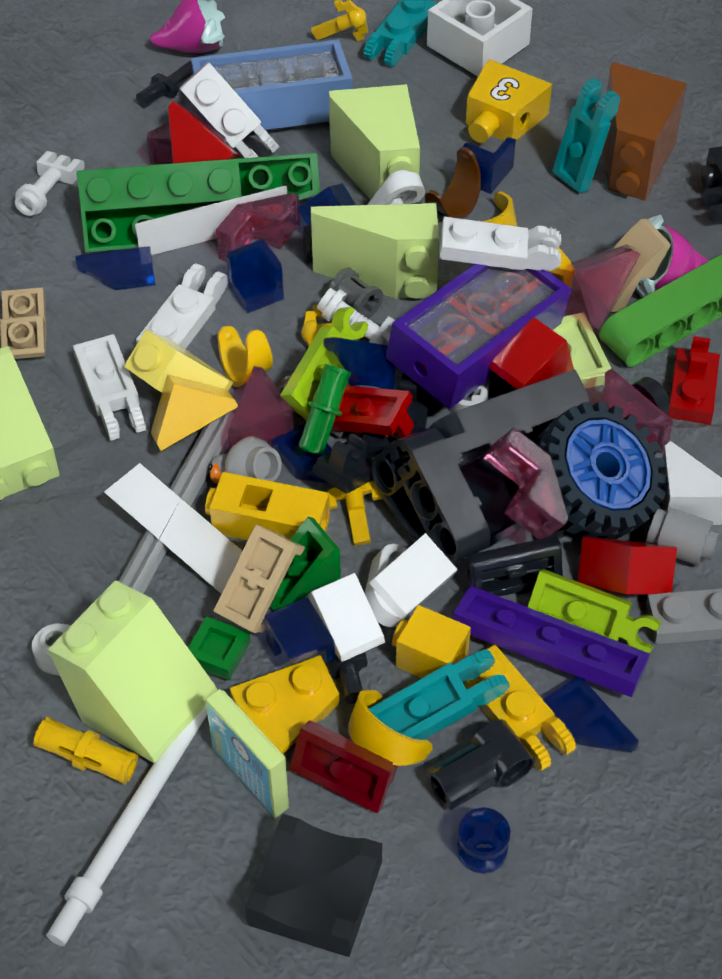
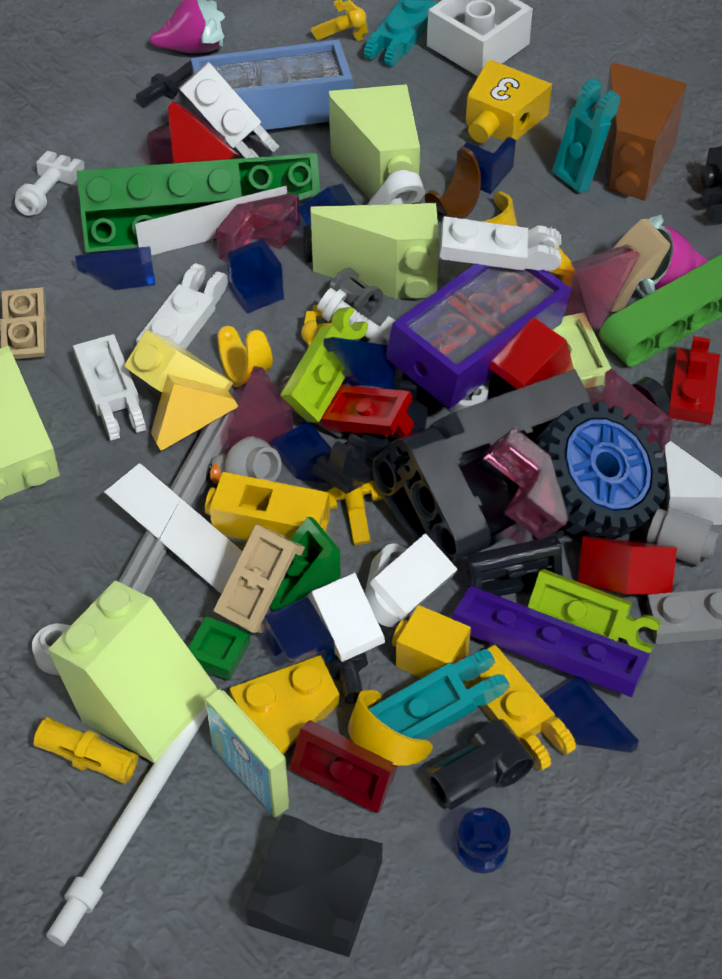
(324, 409): green axle -> none

